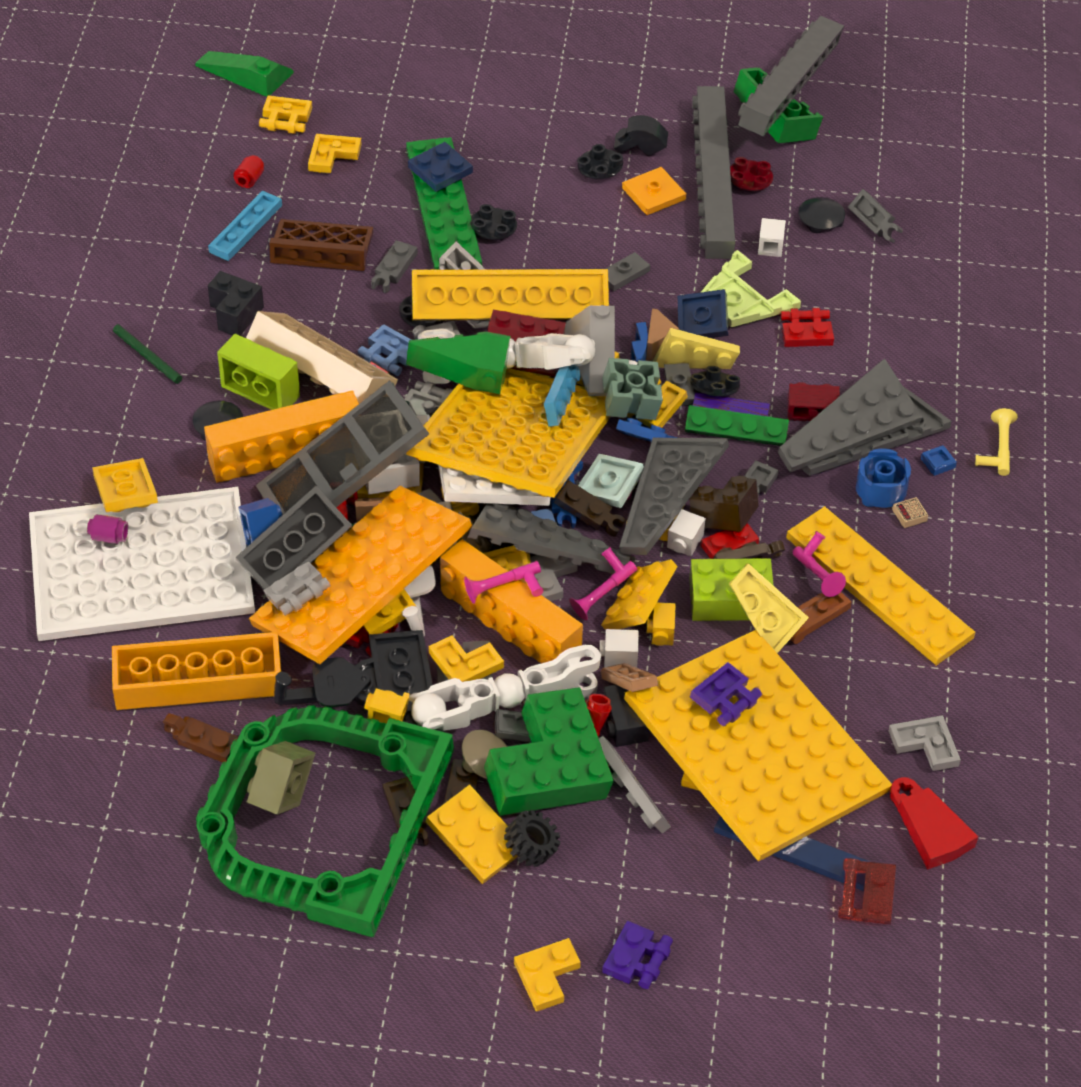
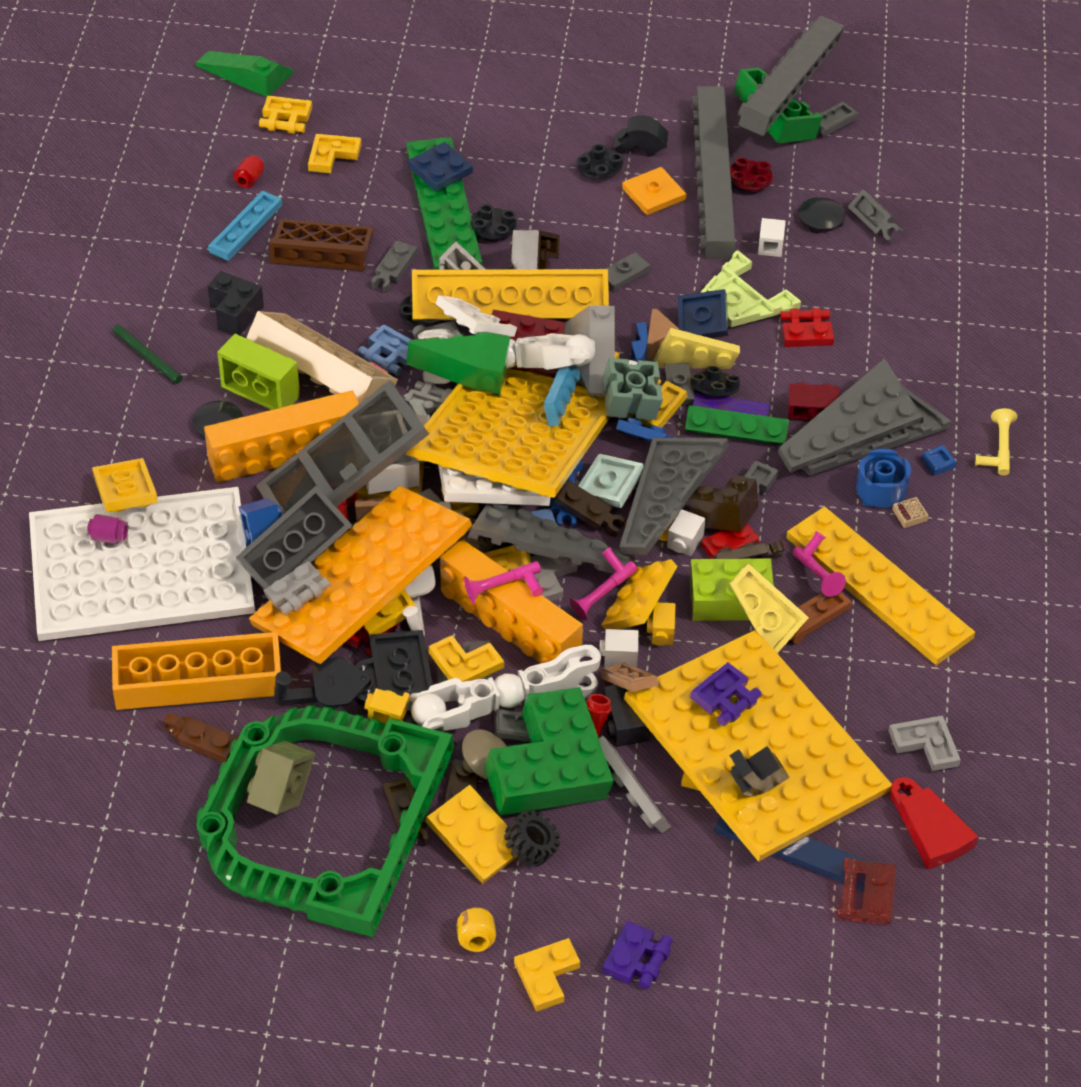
(470, 316): none -> white wing
(476, 929): none -> yellow head
(533, 249): none -> brick
(757, 773): none -> black brick
(836, 118): none -> dark grey plate

